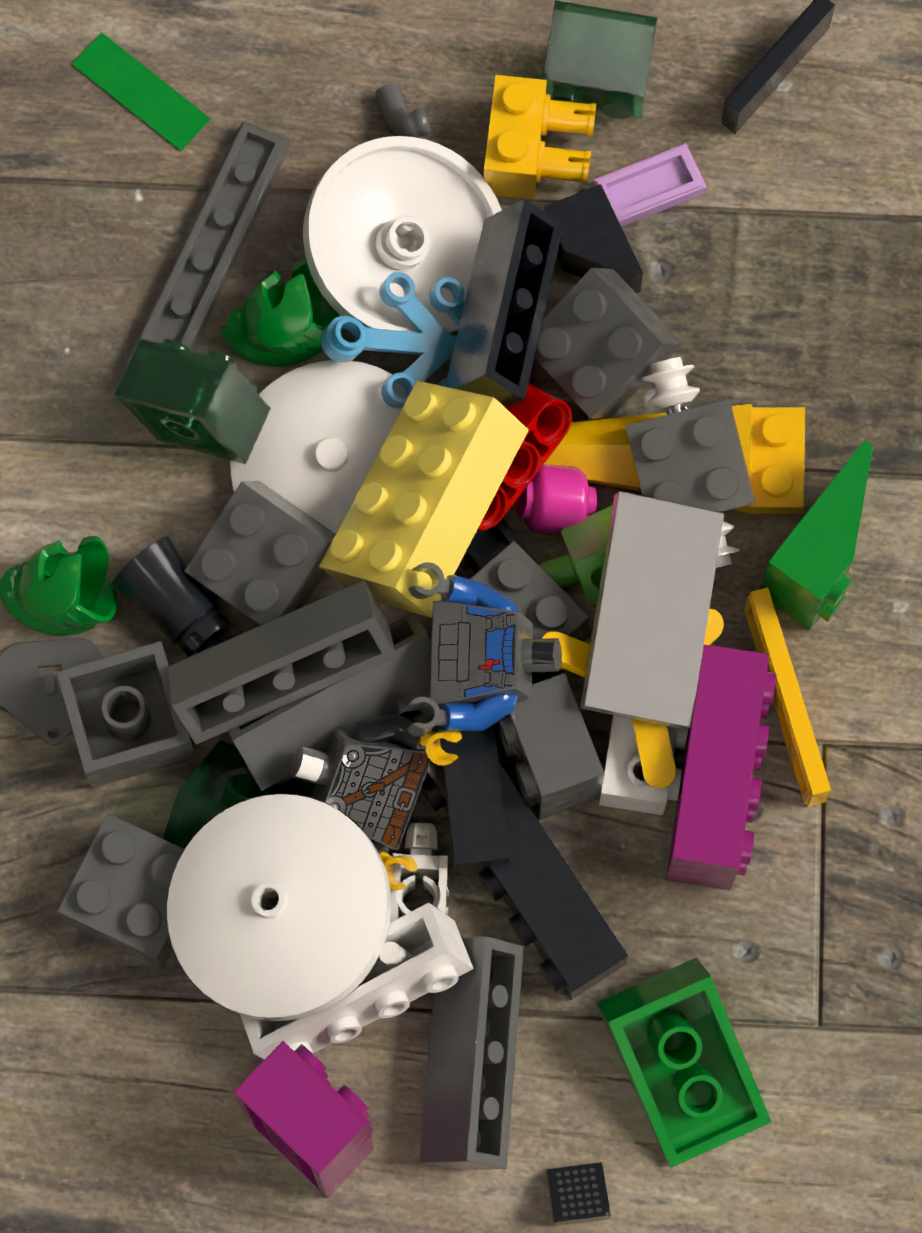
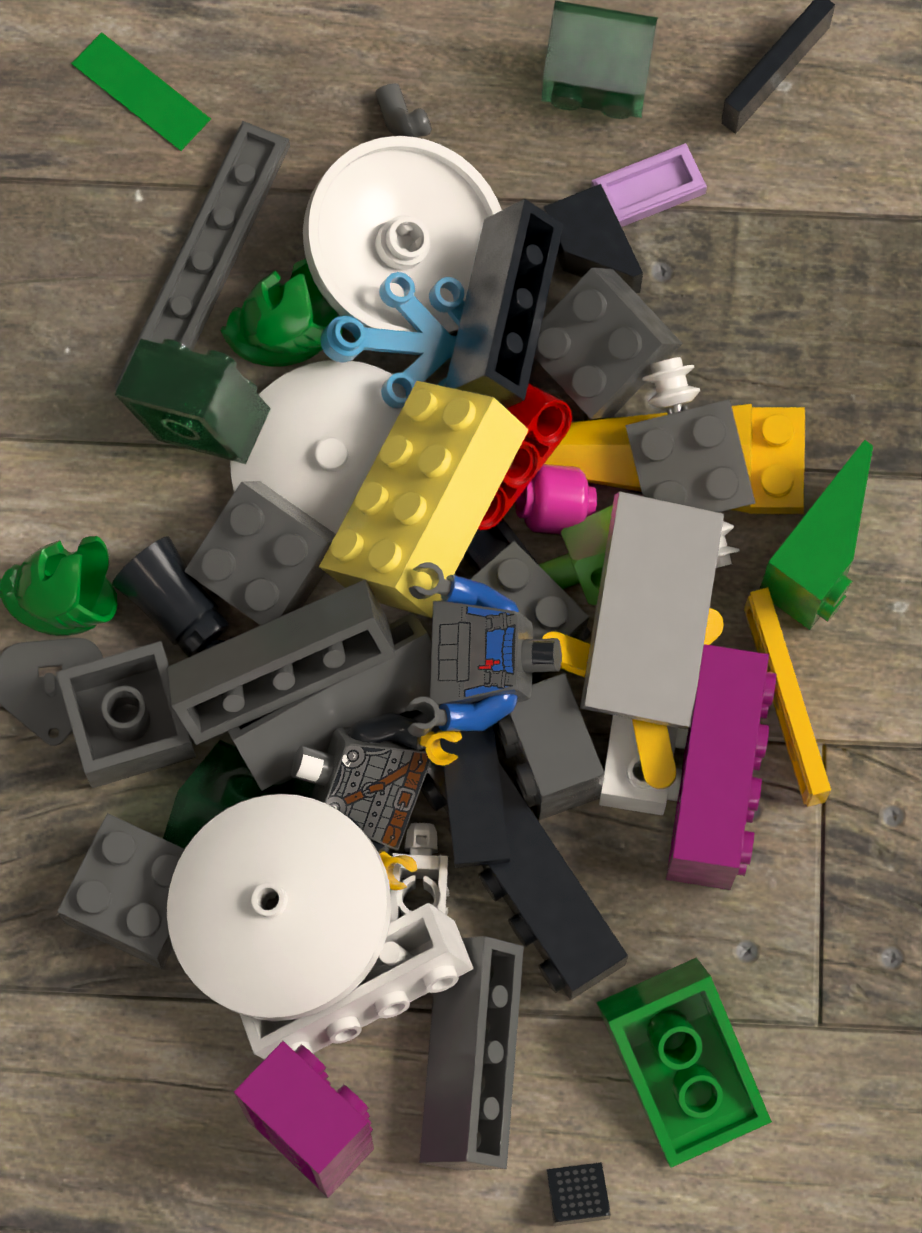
(514, 148): yellow brick -> none

